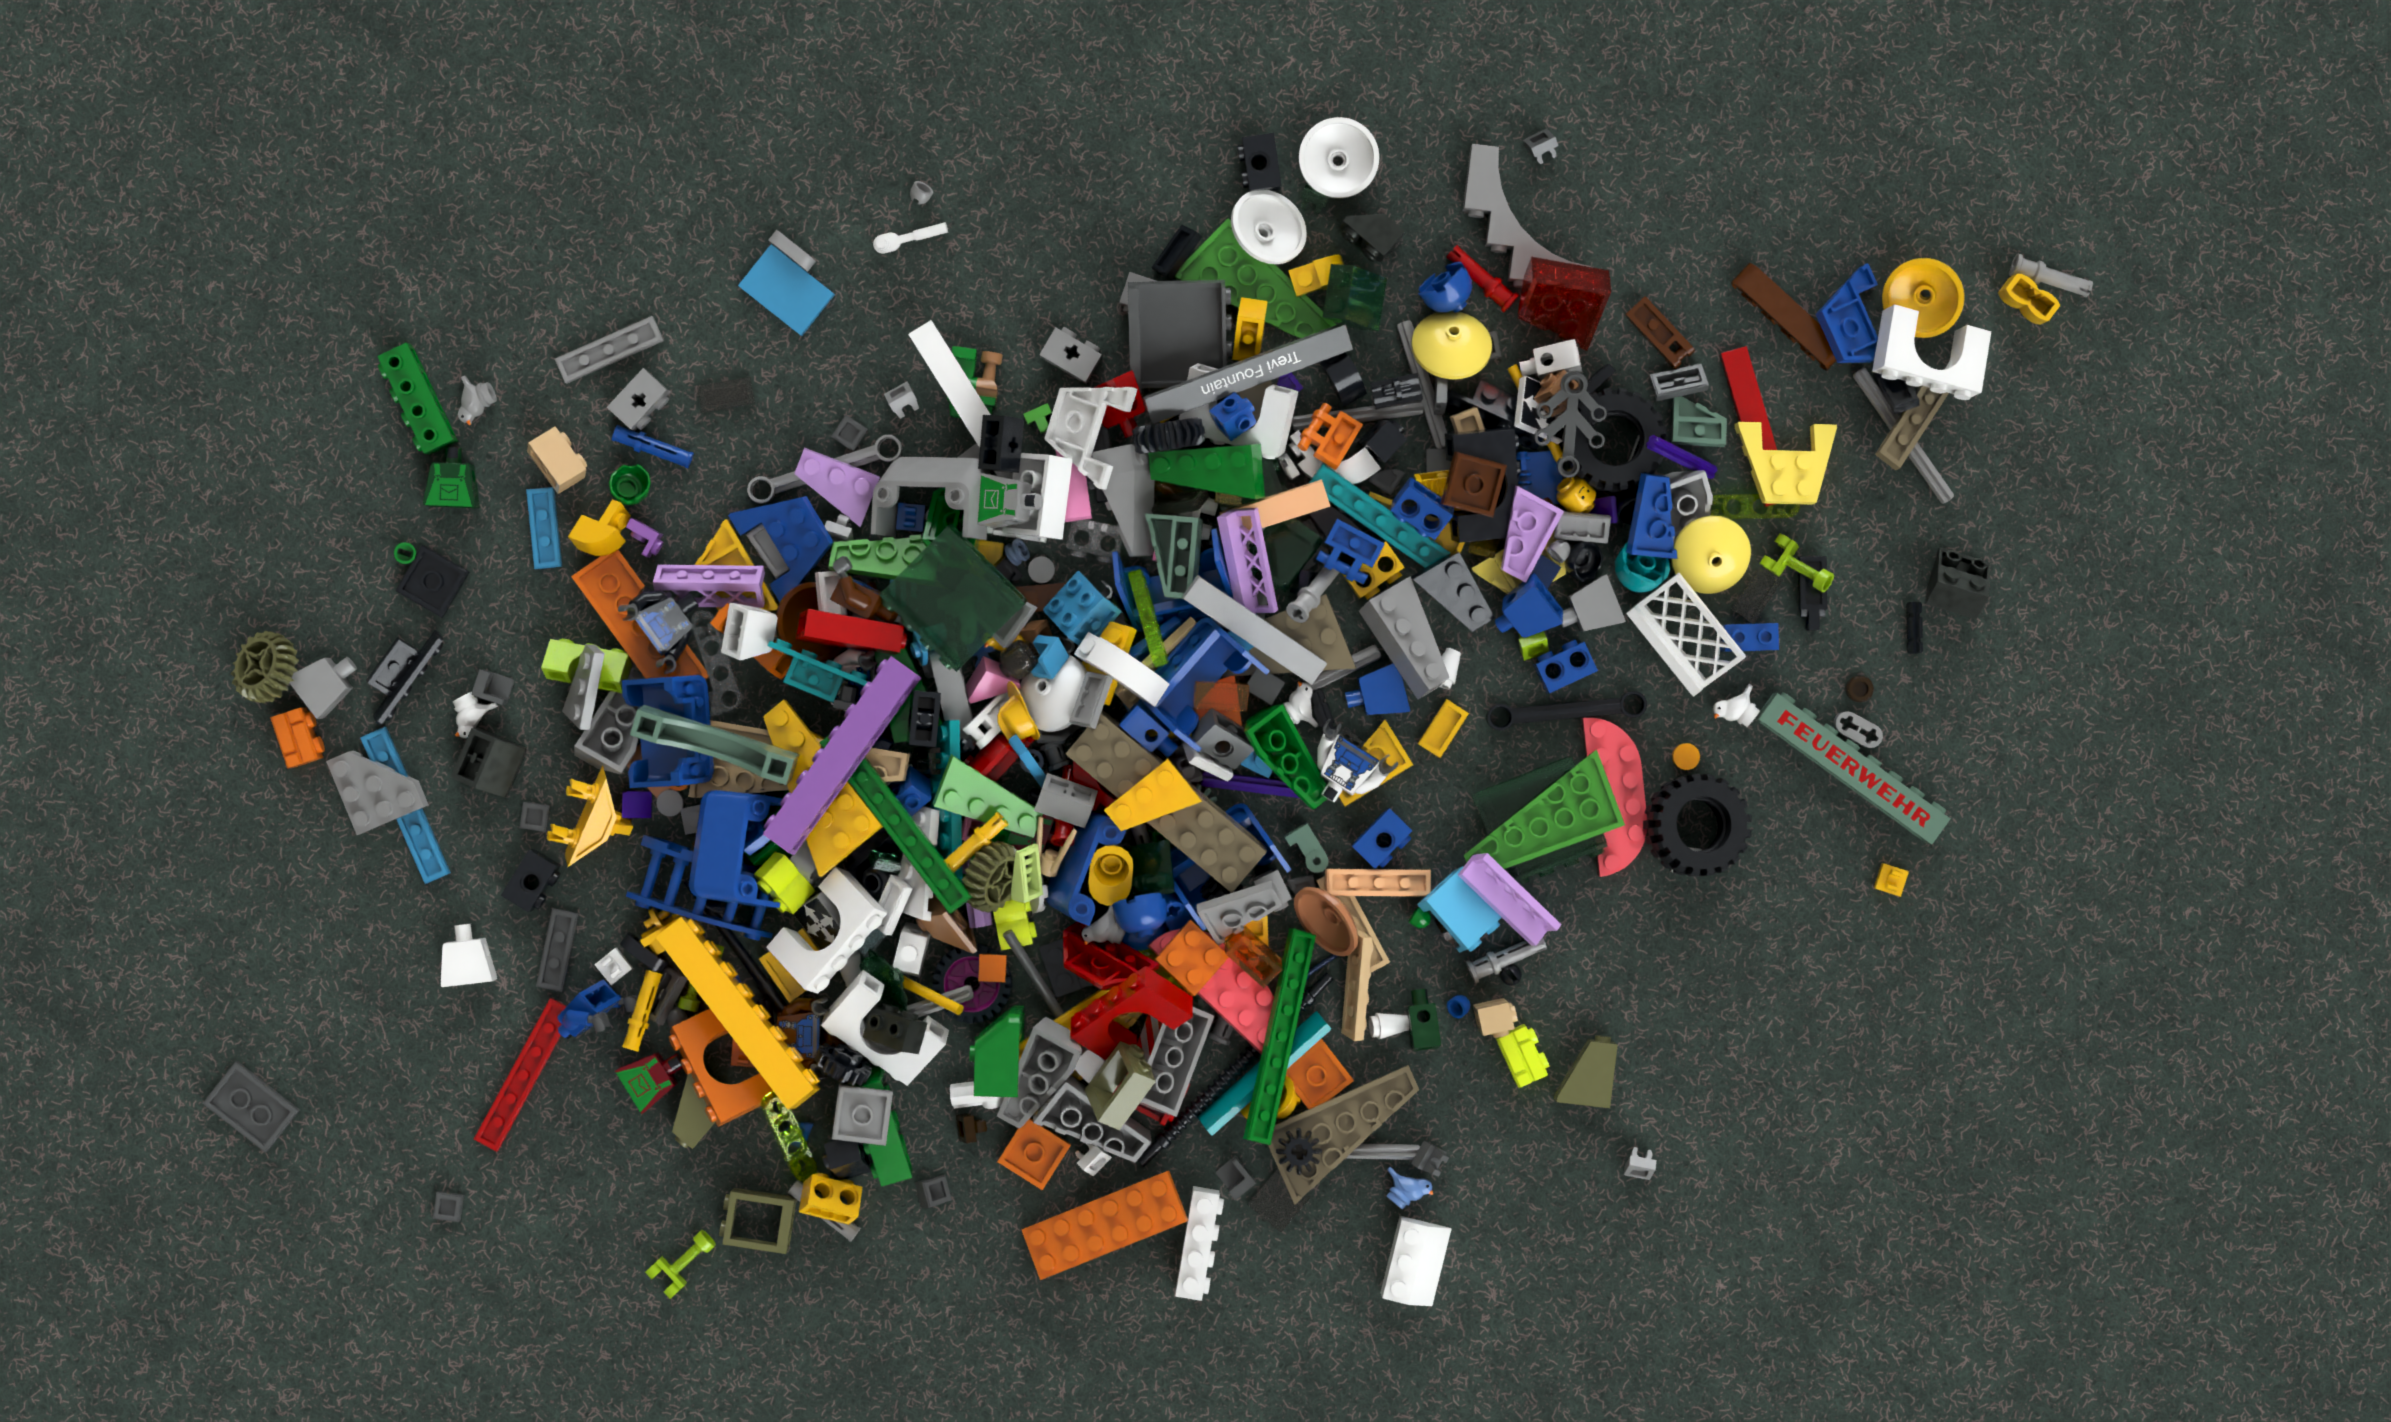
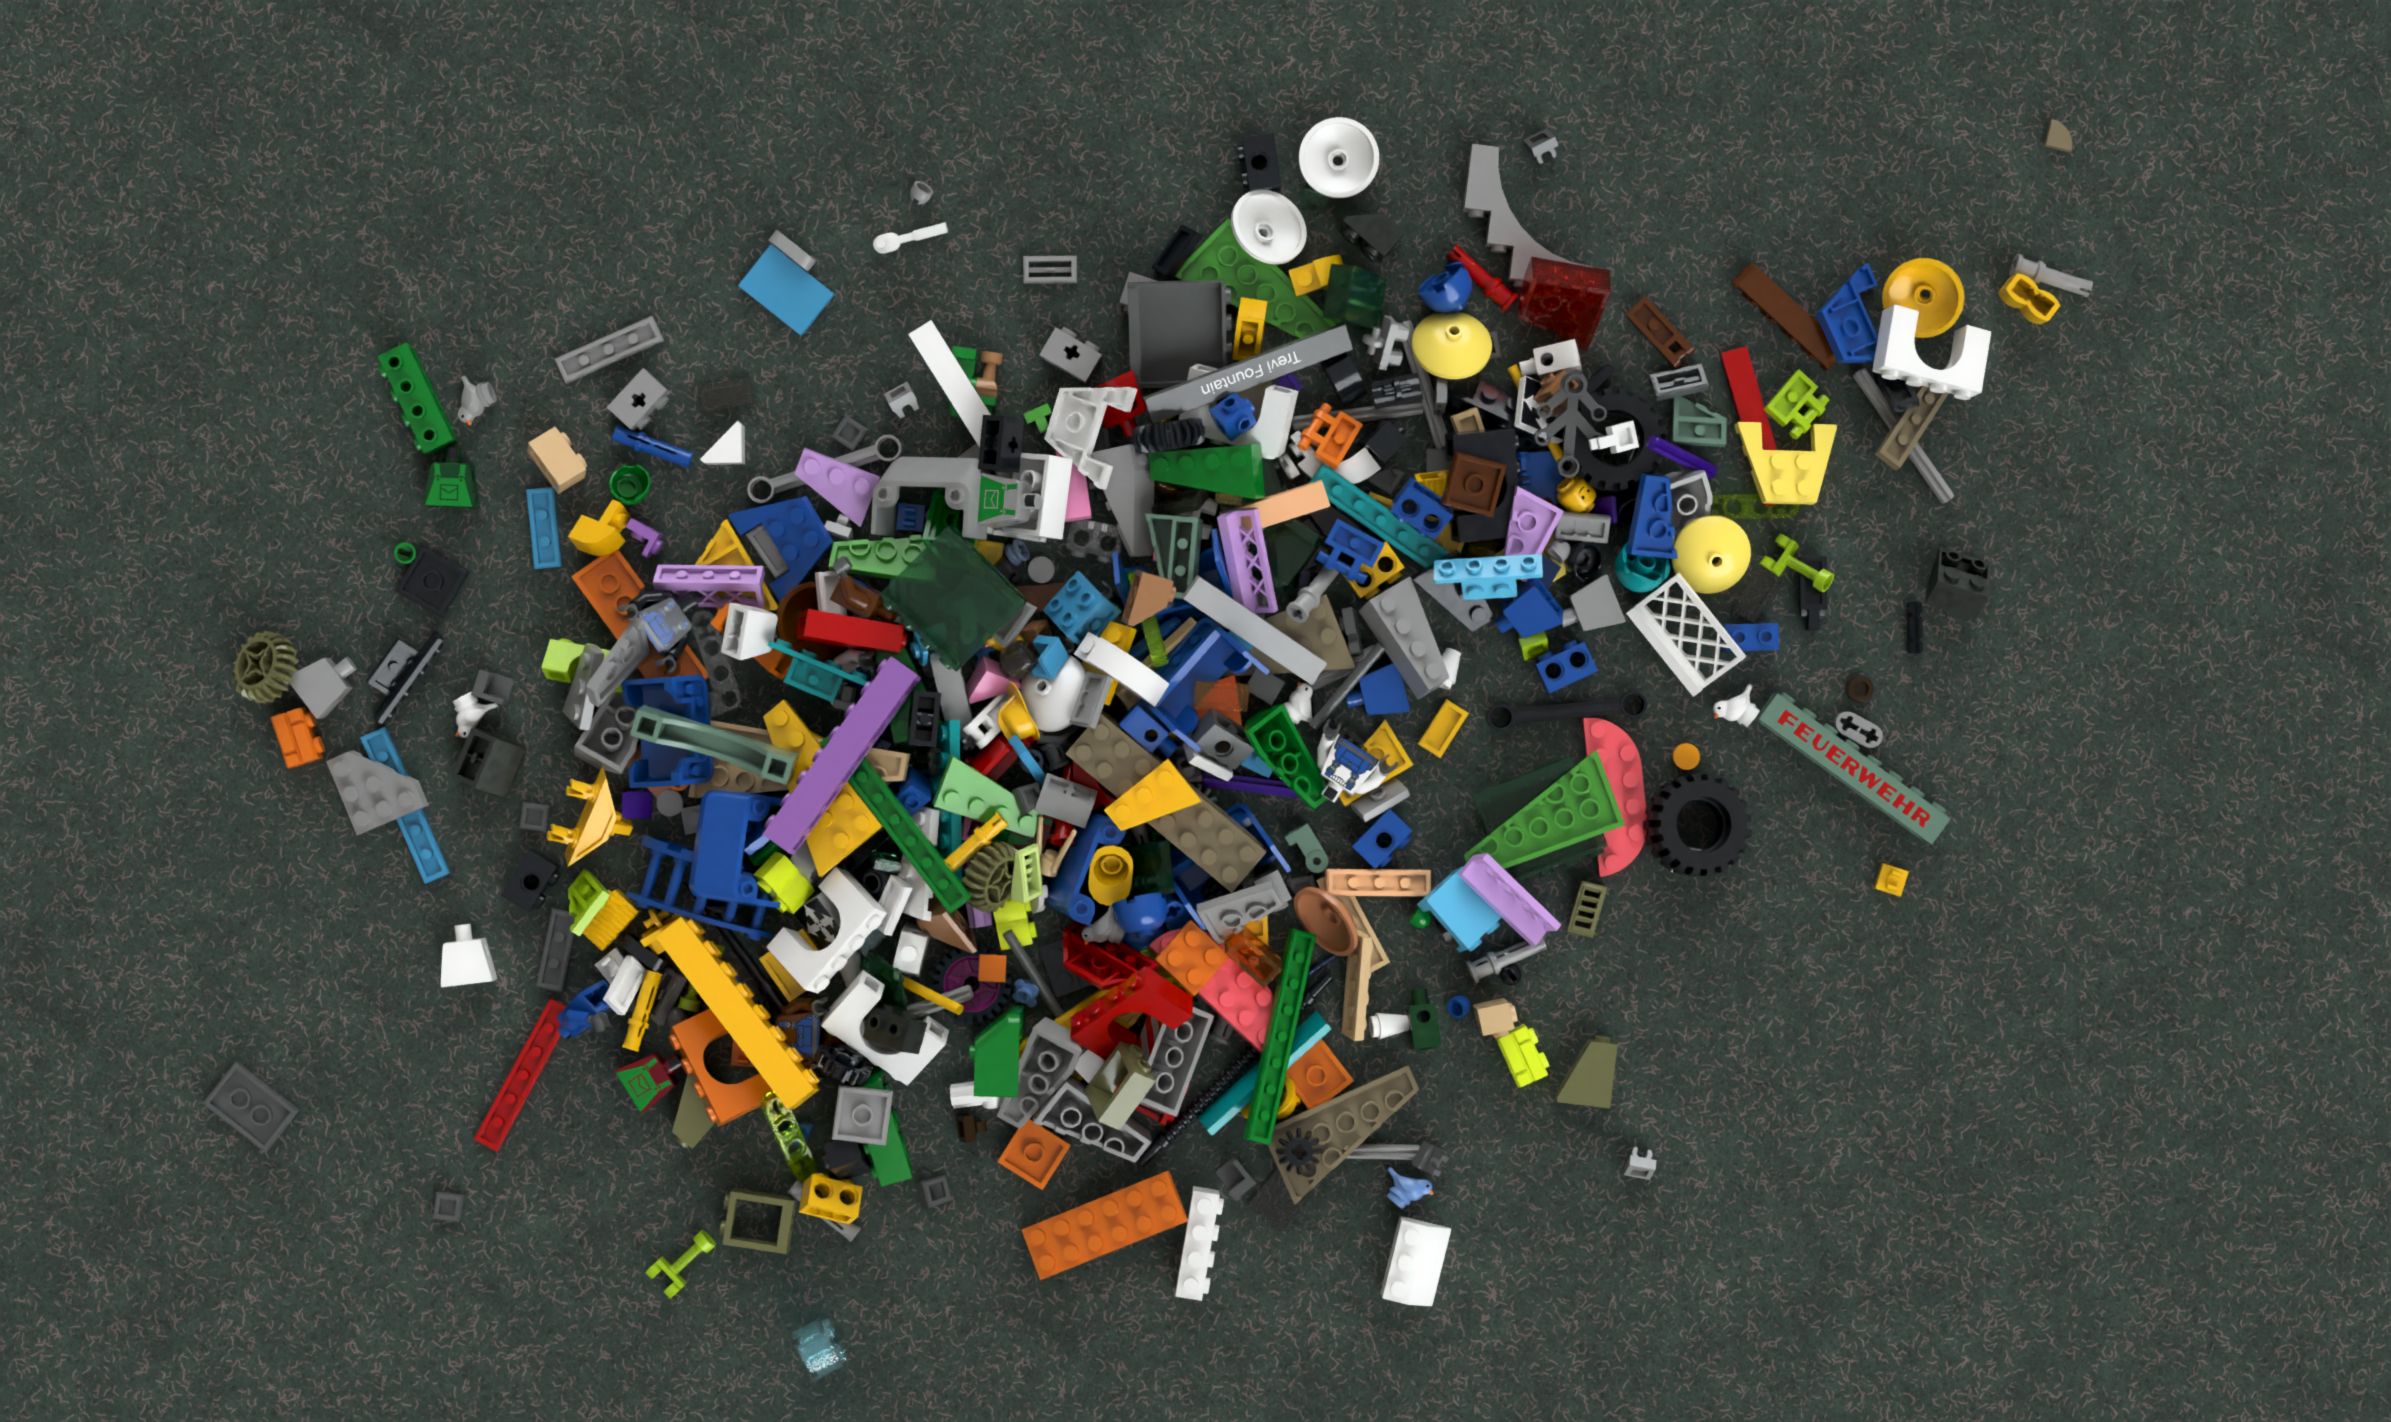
(586, 899): none -> lime wing
(611, 919): none -> yellow brick
(619, 663): none -> light grey wing
(625, 985): none -> white tile
(728, 449): none -> white slope
(819, 1348): none -> clear light blue brick
(1026, 797): none -> dark grey tile
(1031, 990): none -> medium blue plate
(1049, 280): none -> light grey tile
(1093, 1159): white tile -> none
(1147, 597): none -> medium nougat slope
(1347, 686): none -> dark grey bar
(1350, 625): none -> dark grey plate
(1380, 799): none -> light grey plate
(1382, 342): none -> light grey hips
(1488, 575): none -> medium azure bracket
(1582, 886): none -> olive slope
(1619, 438): none -> white plate
(1791, 398): none -> lime plate
(2058, 137): none -> dark tan tile

